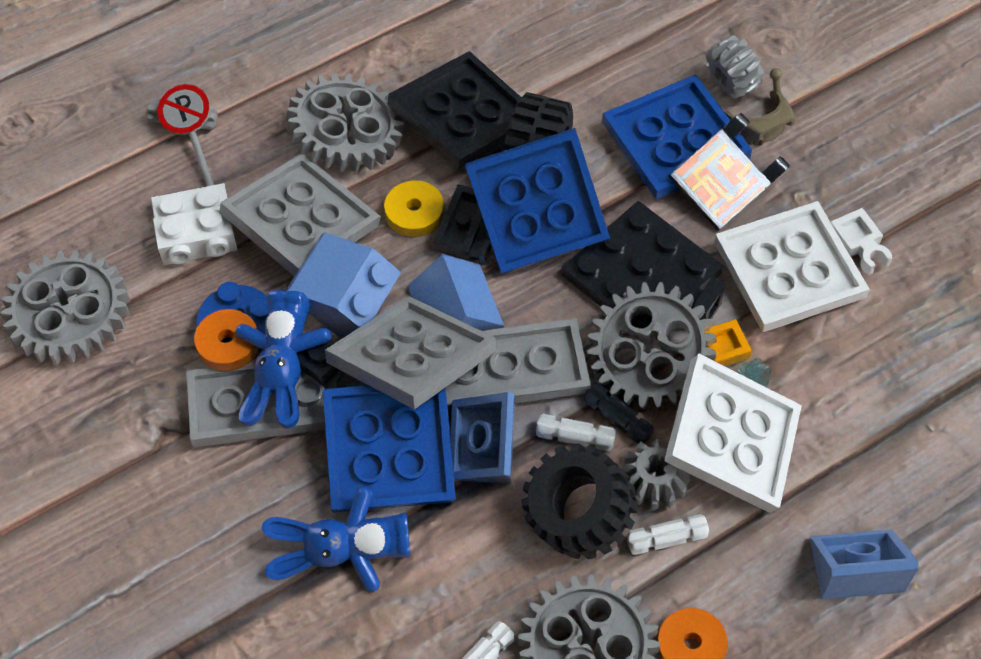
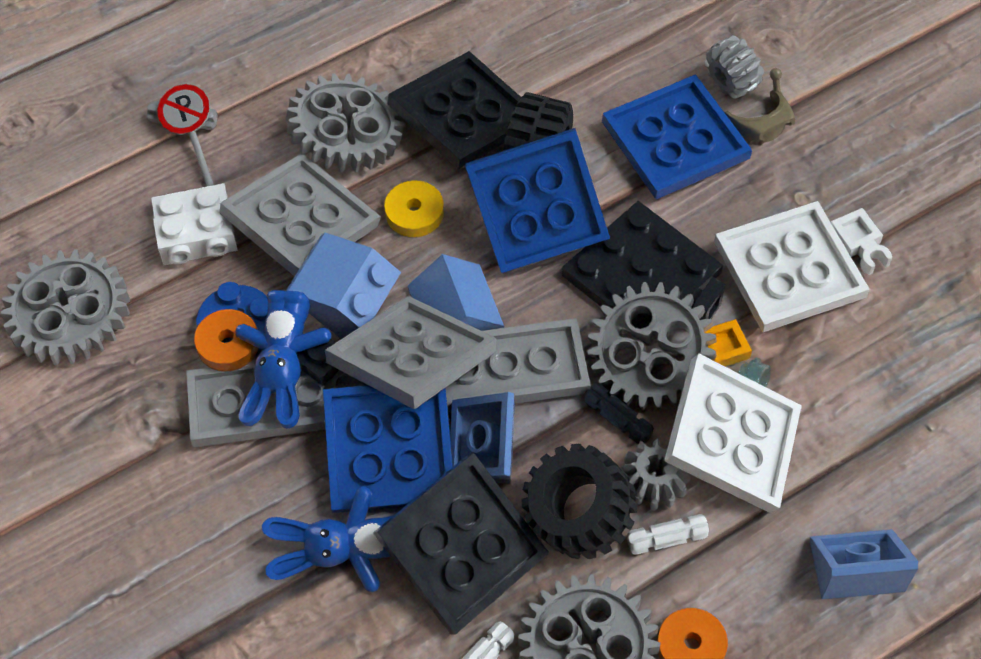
(461, 543): none -> black plate
(463, 228): black plate -> none
(575, 432): white axle -> none
(721, 176): flag -> none

